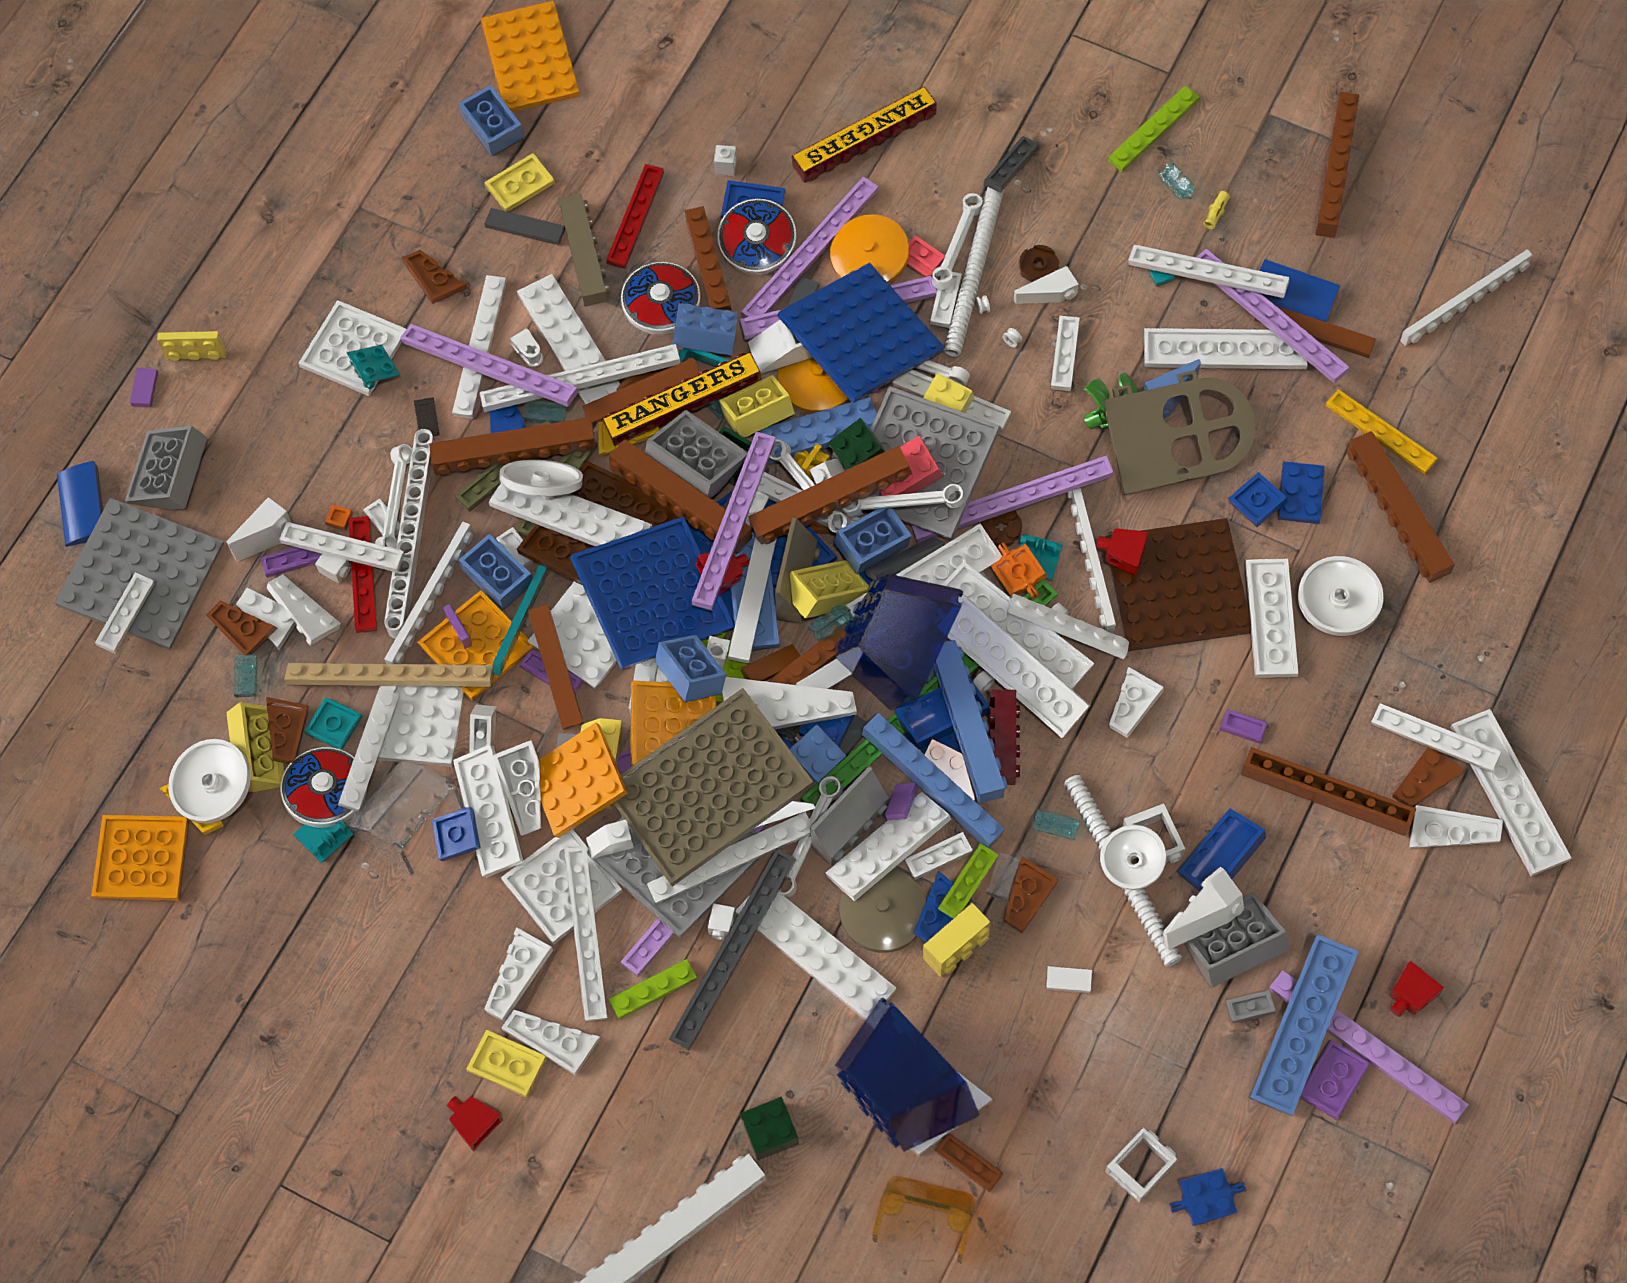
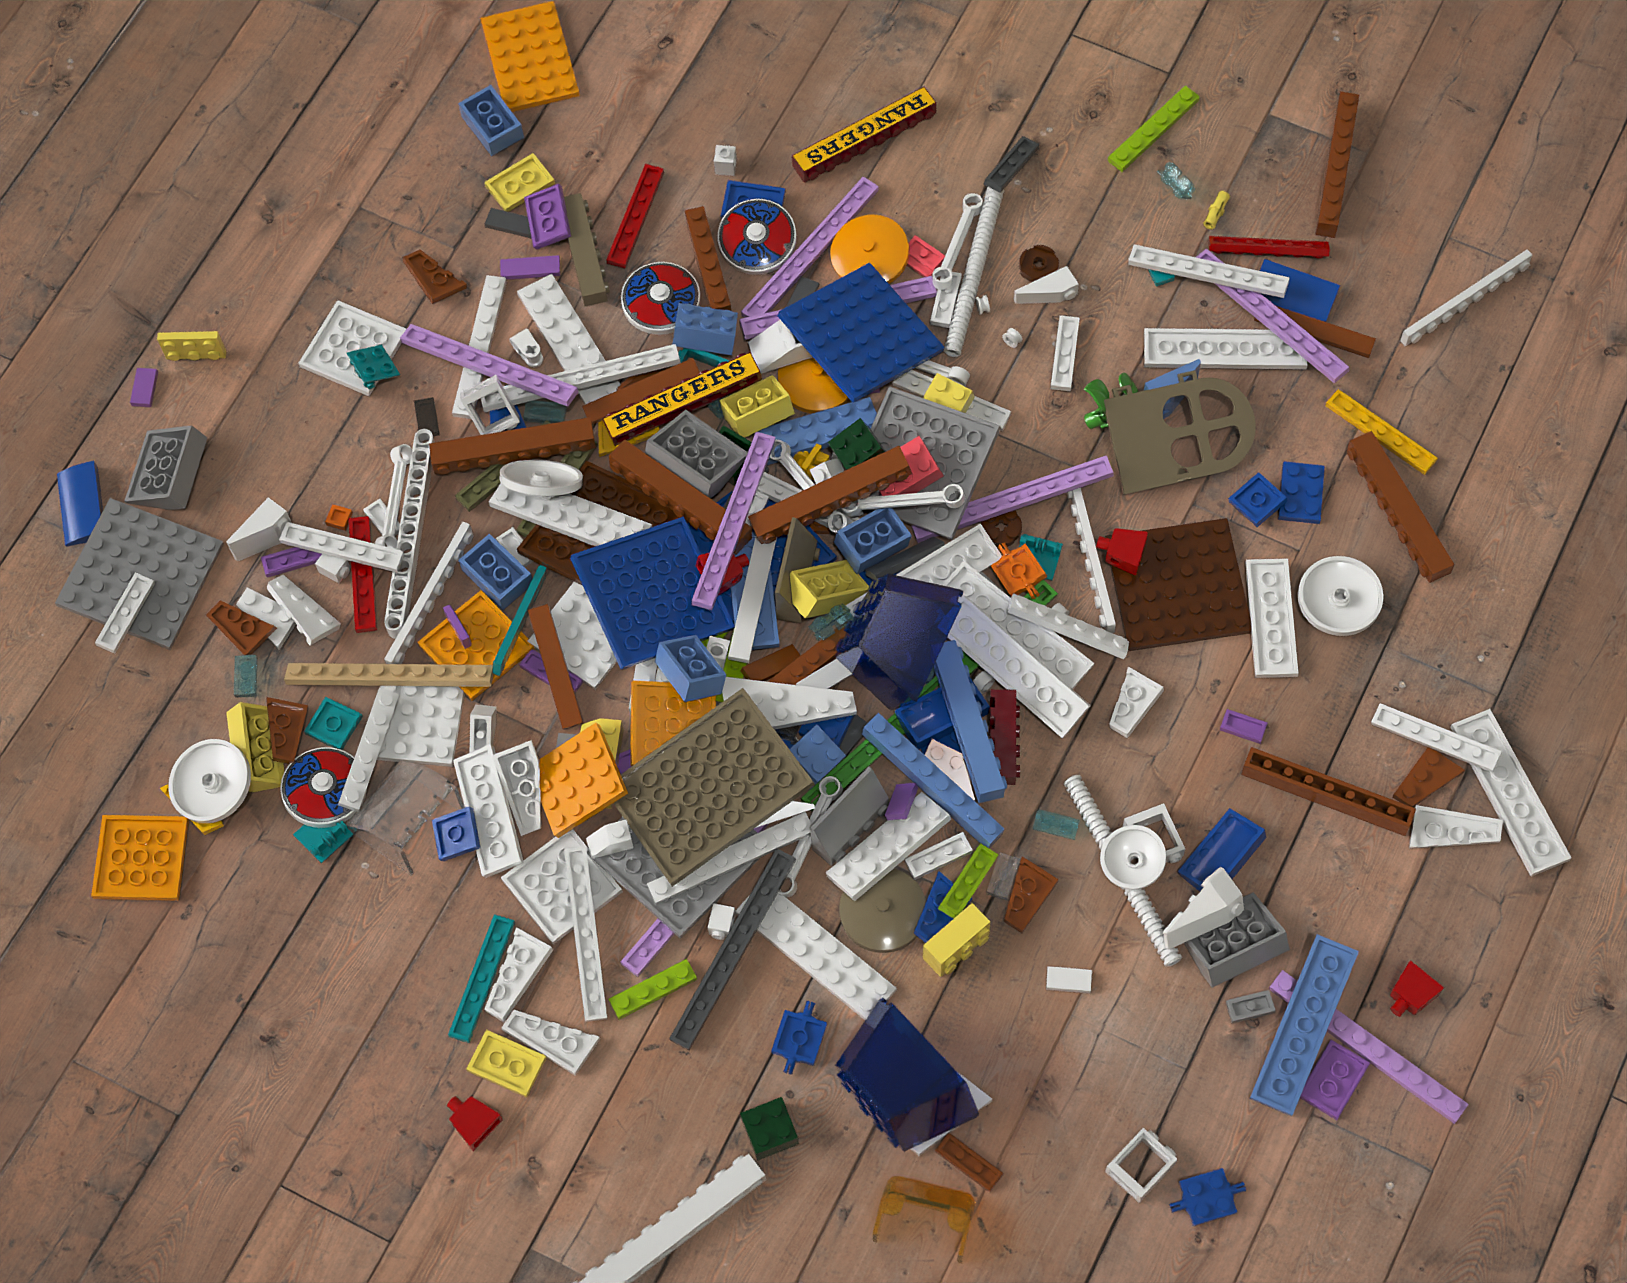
(481, 390): none -> white window
(481, 979): none -> teal tile
(530, 267): none -> medium lavender tile
(547, 216): none -> medium lavender tile
(799, 1037): none -> blue plate
(1262, 246): none -> red plate

